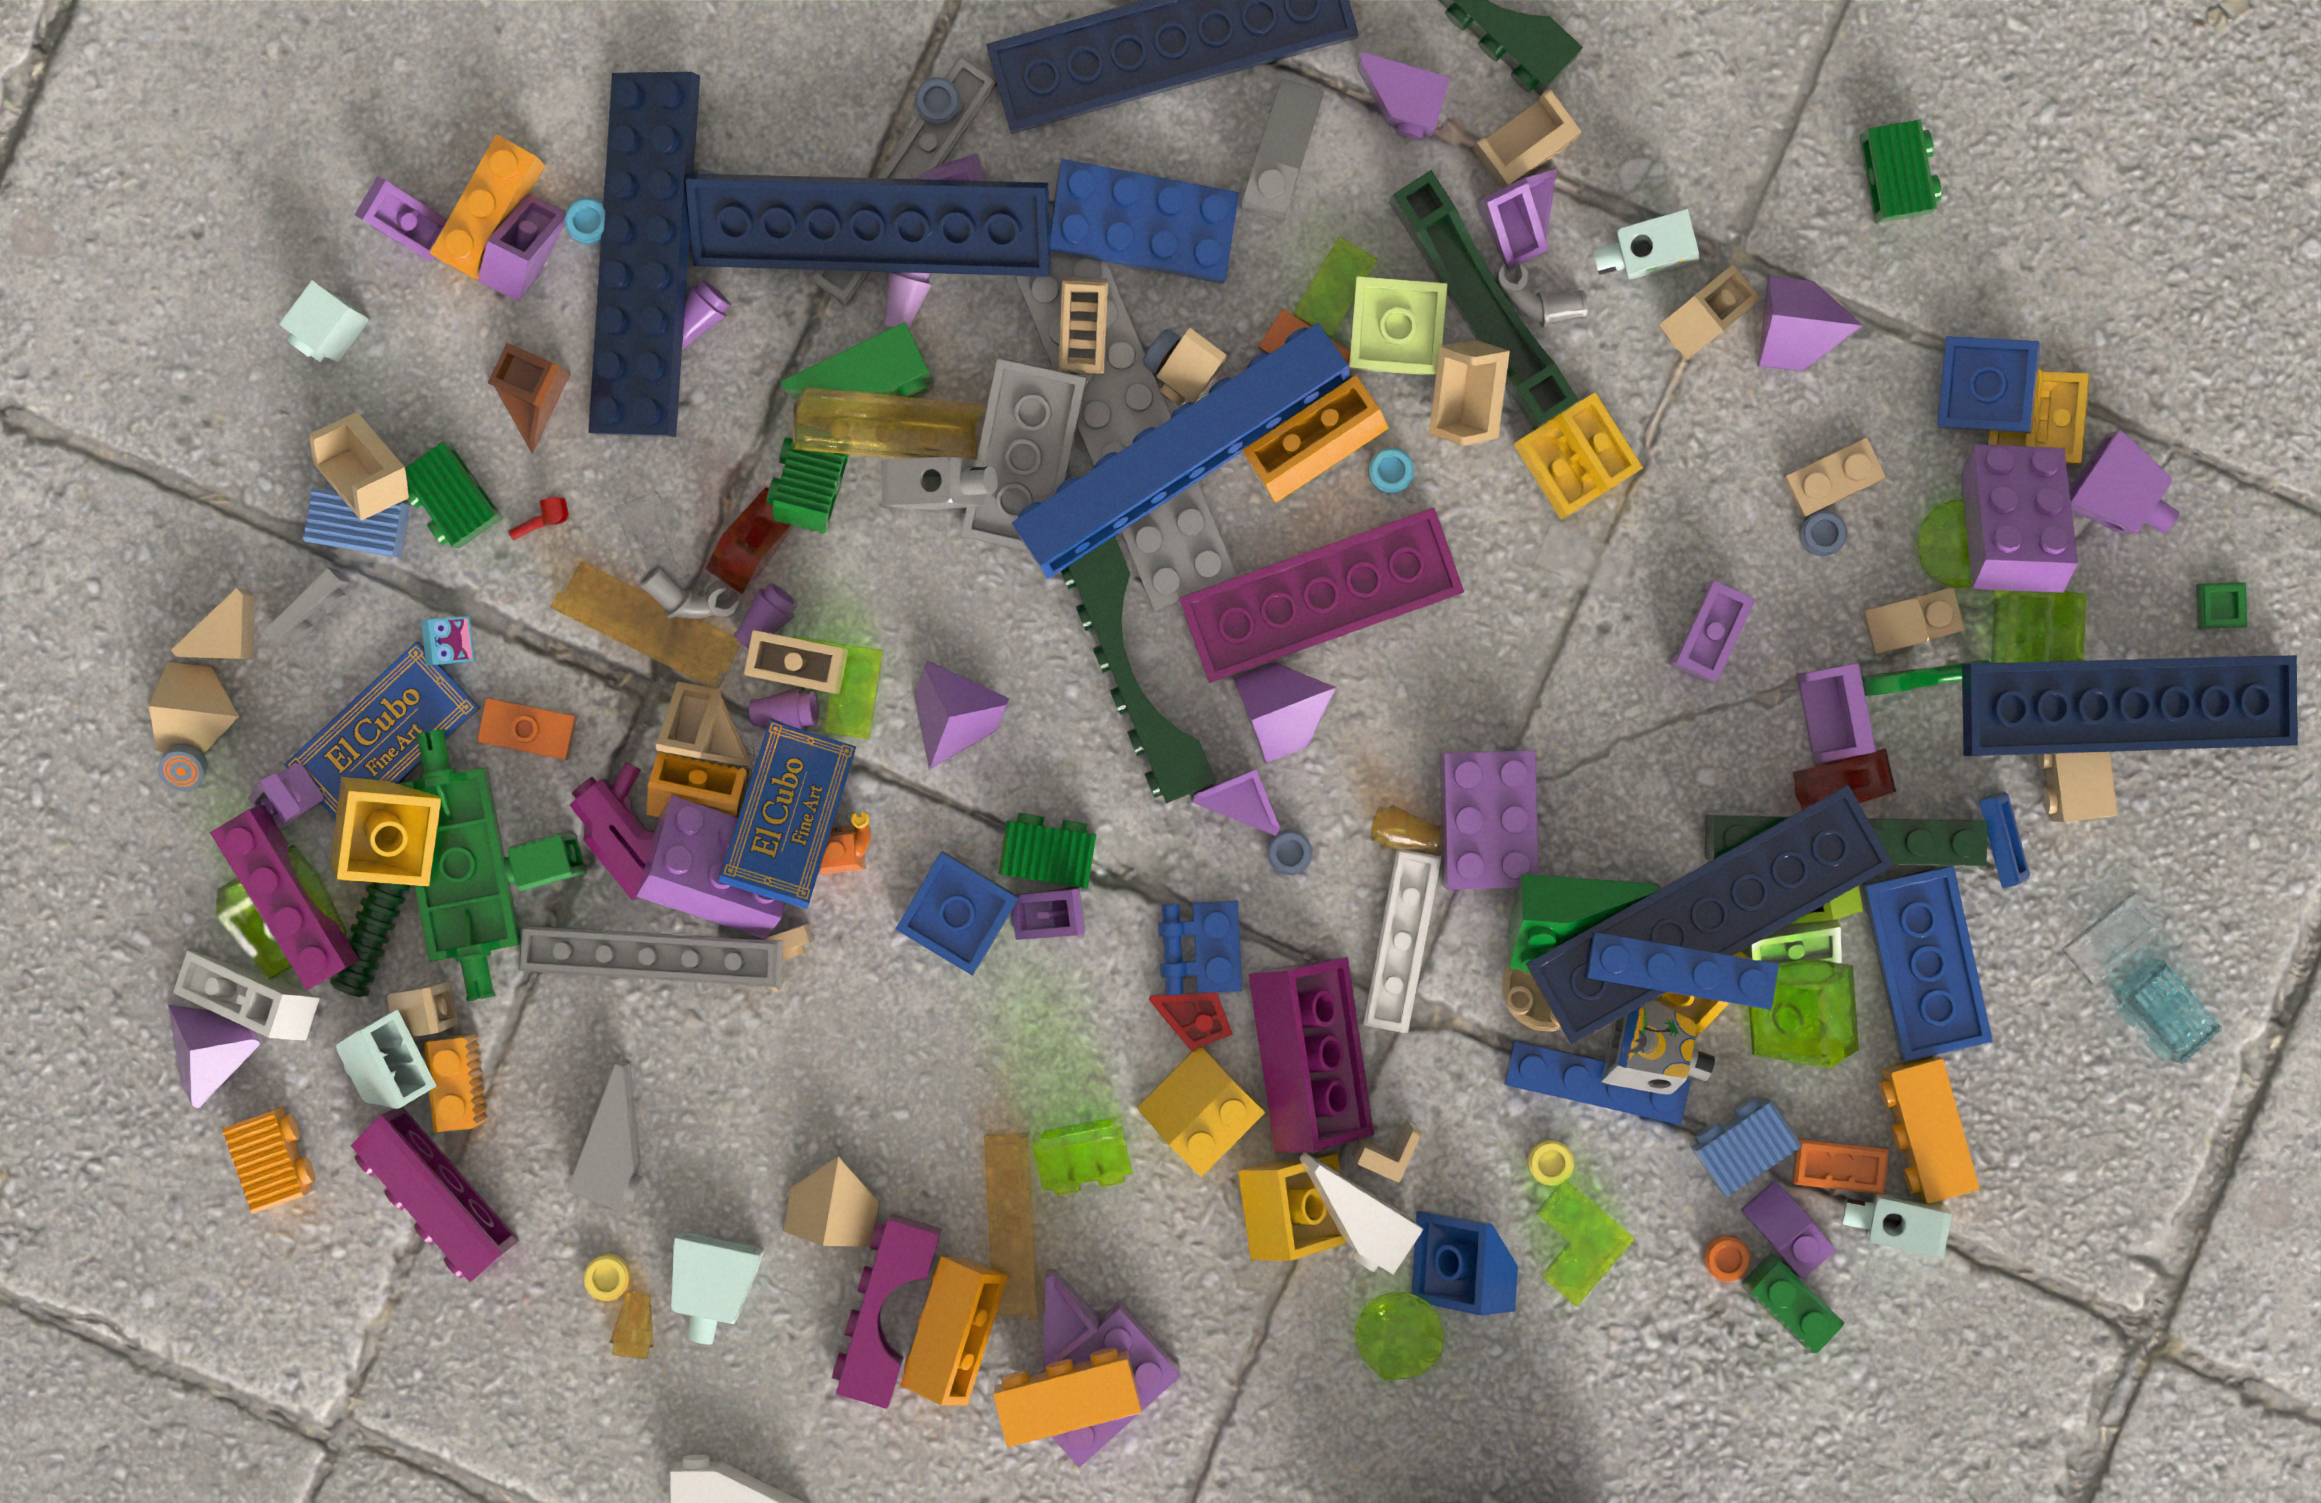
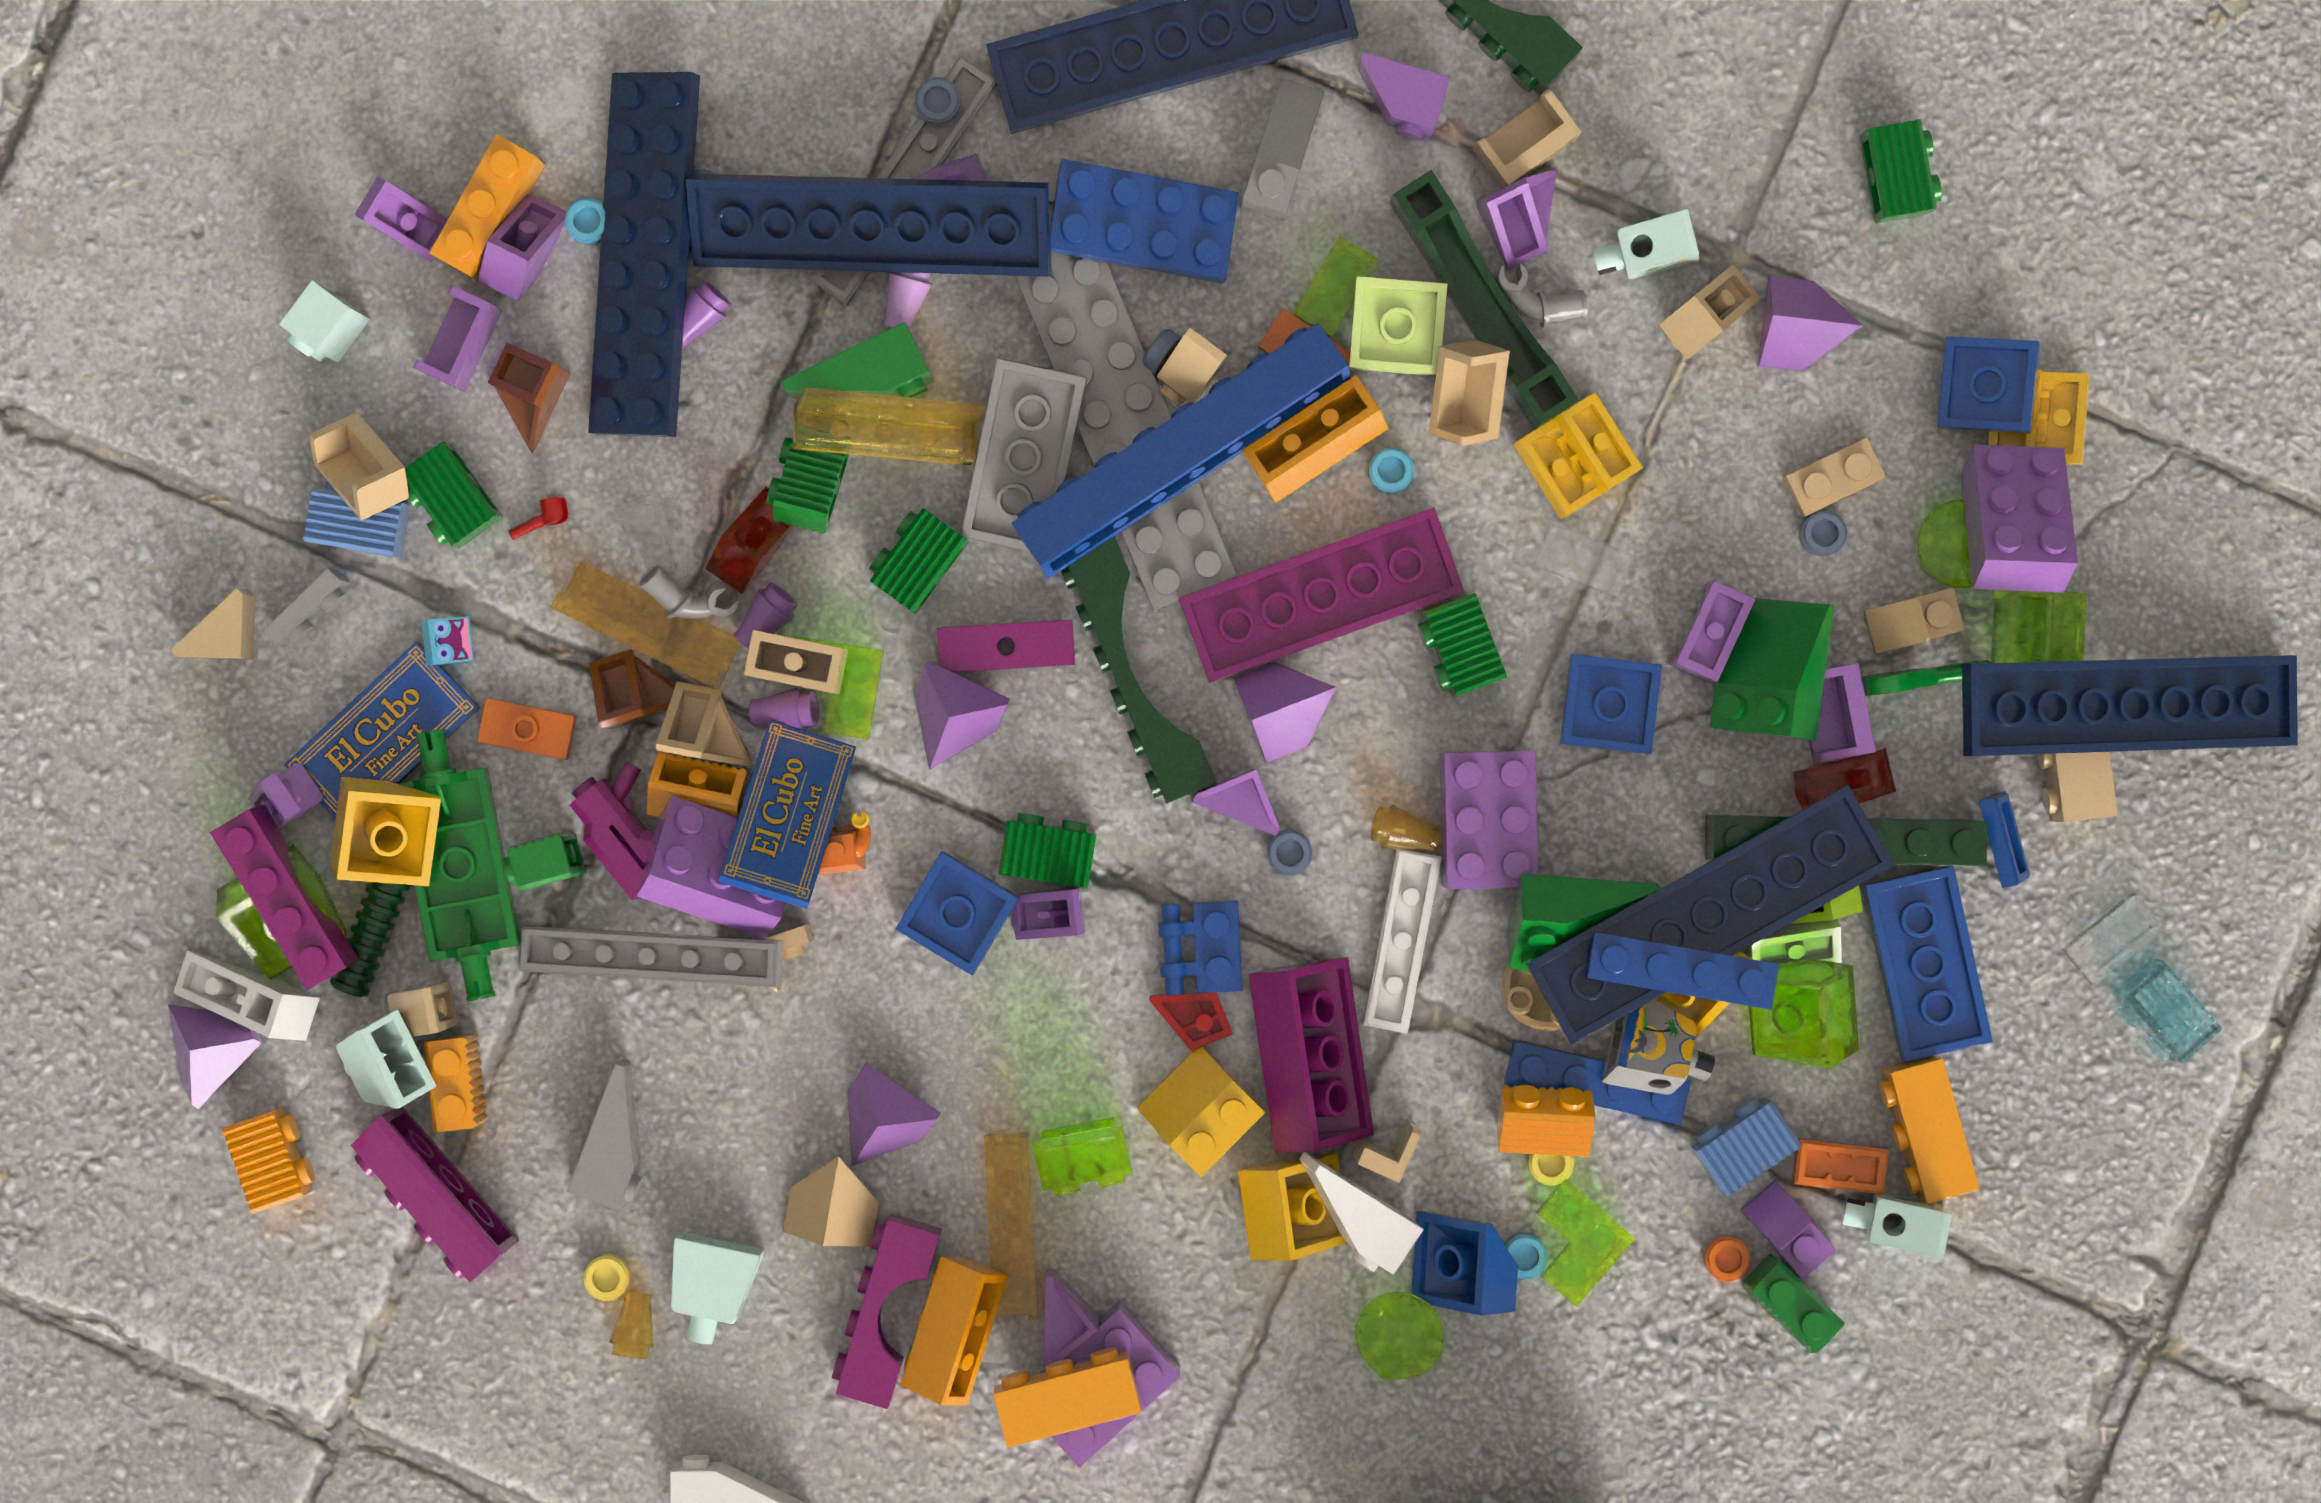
(182, 767): sand blue tile -> none
(189, 707): tan slope -> none
(460, 339): none -> medium lavender panel
(627, 690): none -> dark orange slope
(884, 1116): none -> medium lavender slope
(917, 559): none -> green brick
(948, 482): light grey torso -> none
(1035, 646): none -> magenta tile
(1083, 285): tan slope -> none
(1462, 646): none -> green brick
(1528, 1254): none -> medium azure tile
(1545, 1121): none -> light orange brick
(1610, 704): none -> blue plate
(1775, 671): none -> green slope
(2123, 488): medium lavender torso -> none
(2221, 605): green tile -> none

